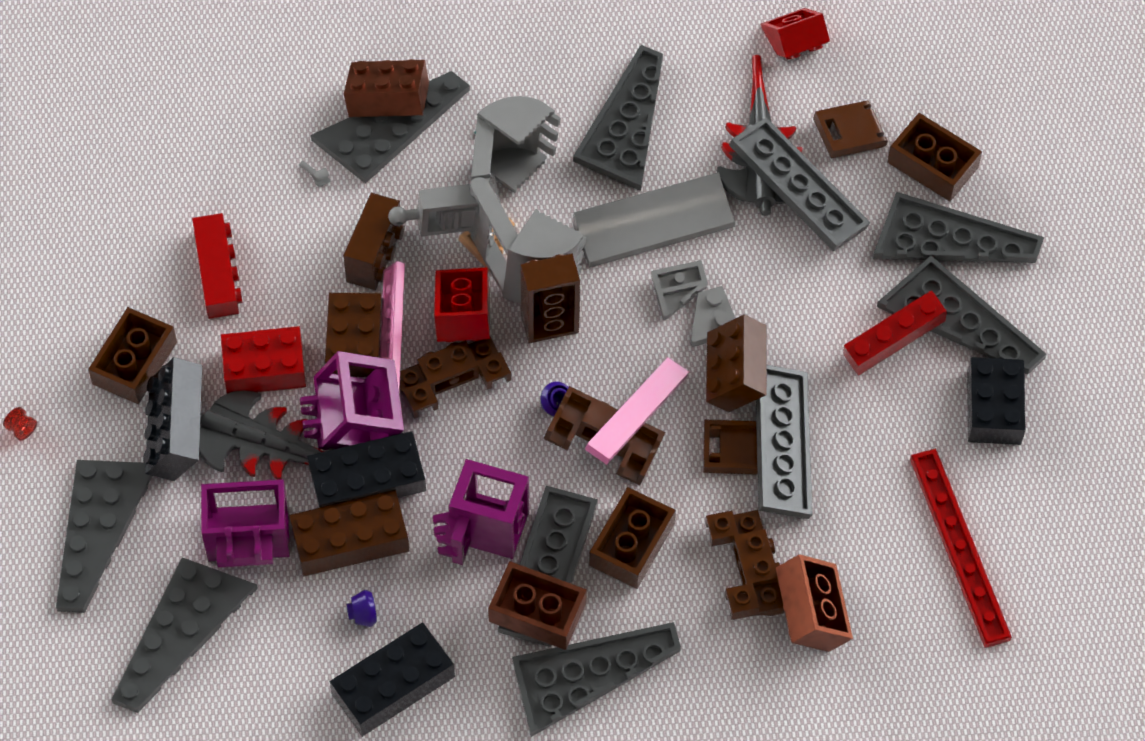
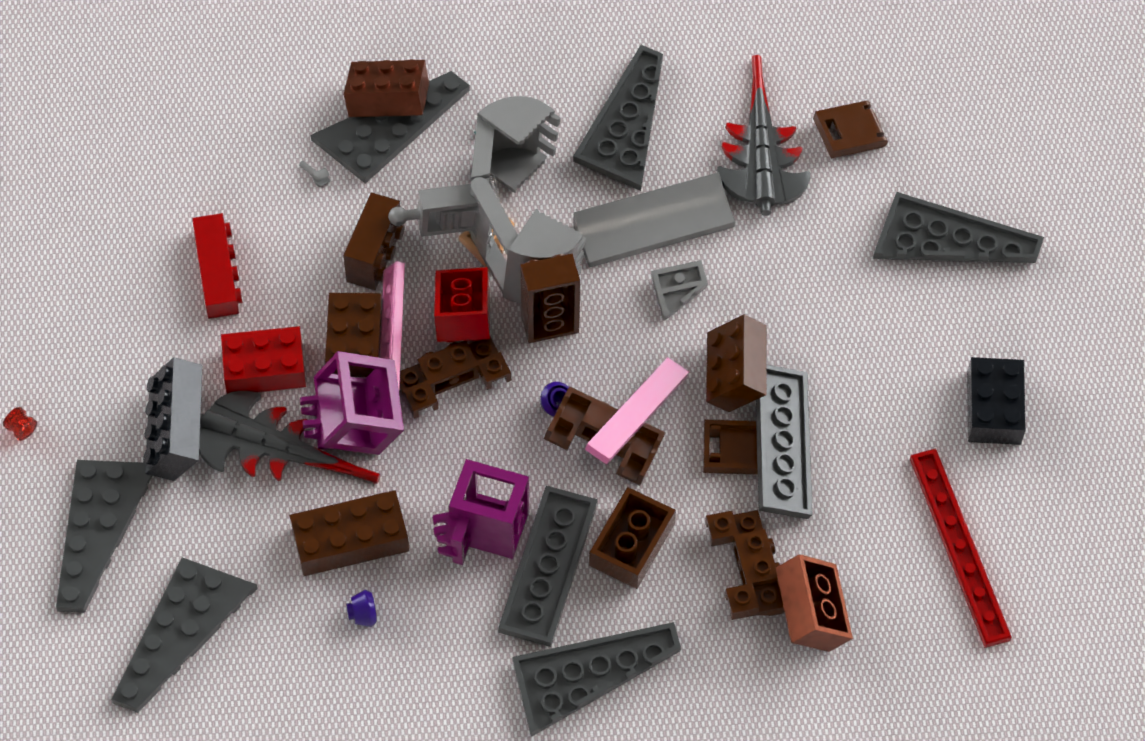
(132, 355): reddish brown brick -> none
(245, 532): magenta piece -> none
(368, 470): black brick -> none
(392, 679): black brick -> none
(537, 605): copper brick -> none
(710, 312): light grey wing -> none
(796, 32): red slope -> none
(799, 184): dark grey plate -> none
(894, 332): red brick -> none
(934, 157): reddish brown brick -> none
(968, 316): dark grey wing -> none

